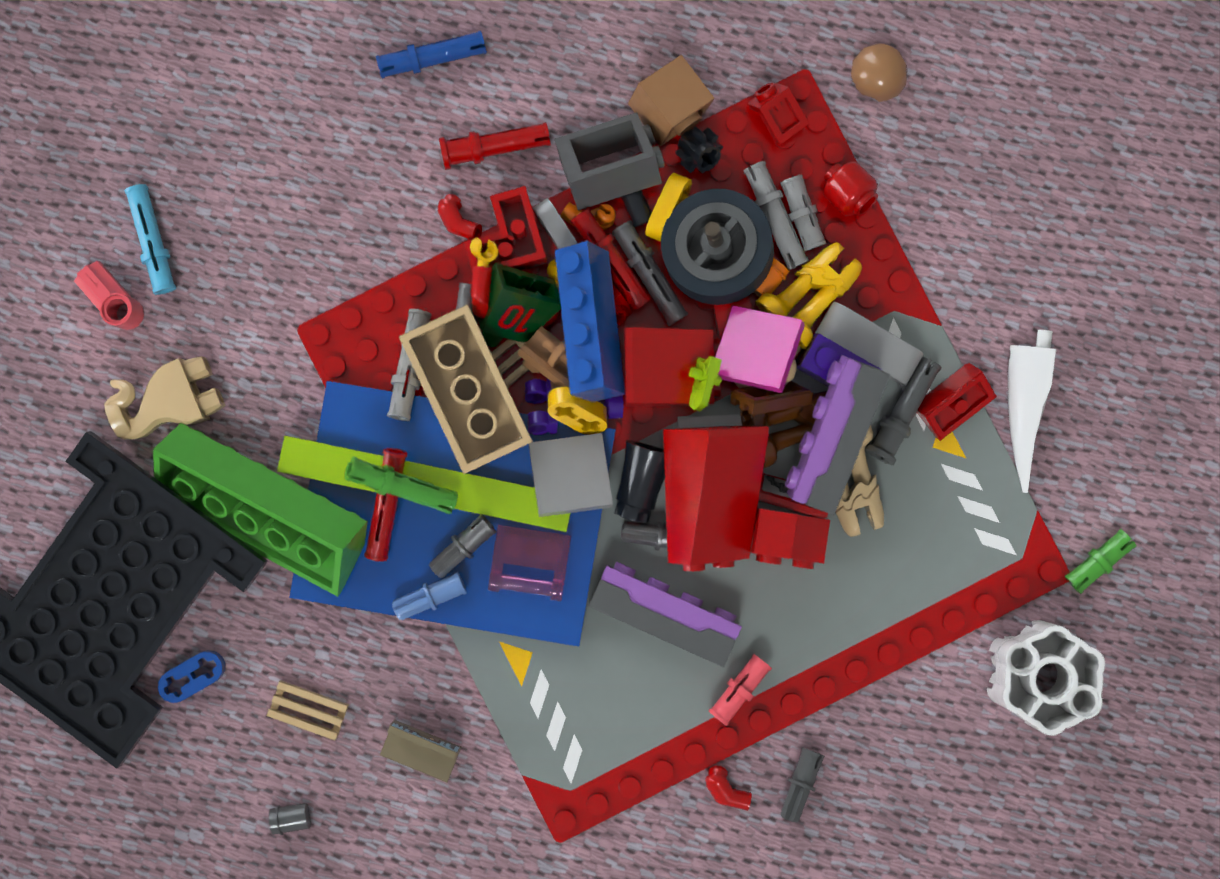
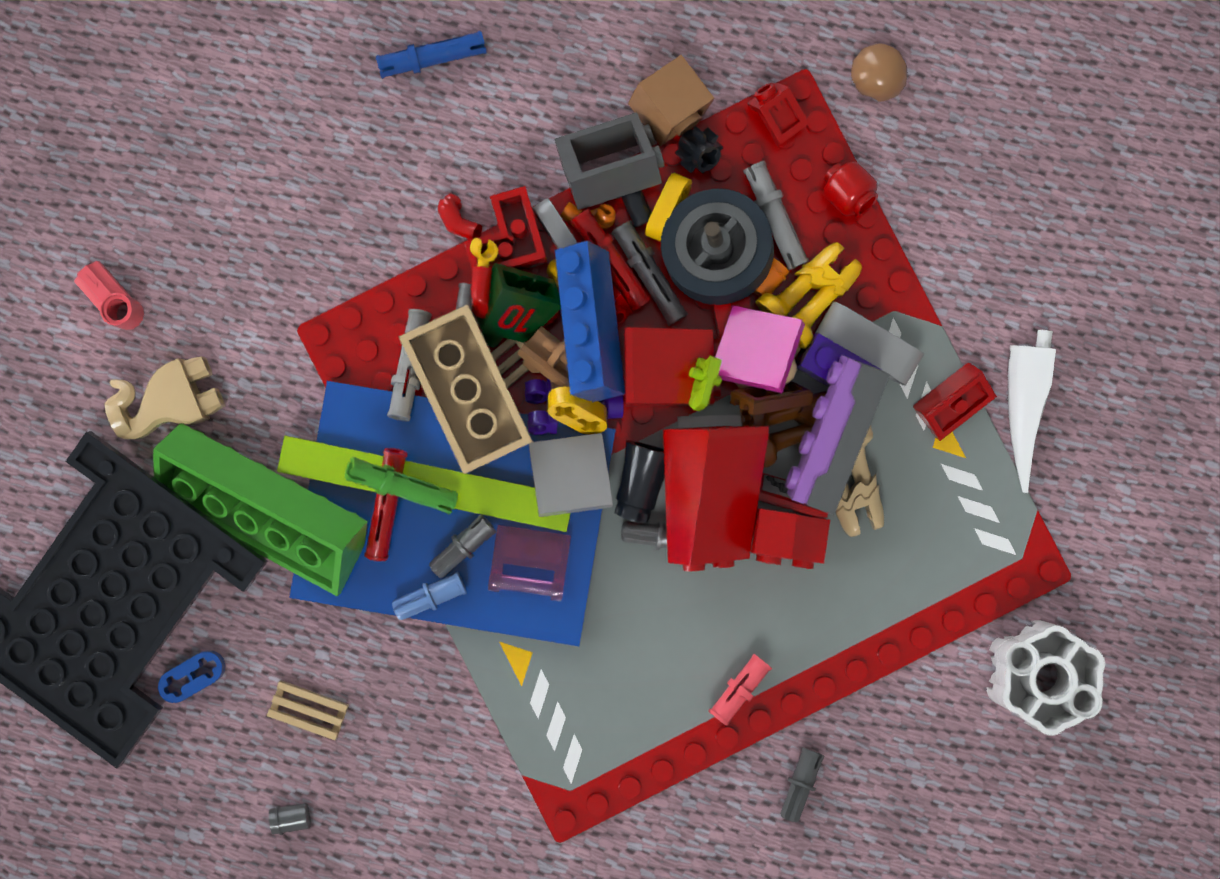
(140, 201): medium azure pin -> none
(420, 750): dark tan panel -> none
(476, 147): red pin -> none
(665, 615): piece -> none
(722, 790): red arm -> none
(803, 212): light grey pin -> none
(896, 426): dark grey pin -> none
(1100, 561): bright green pin -> none

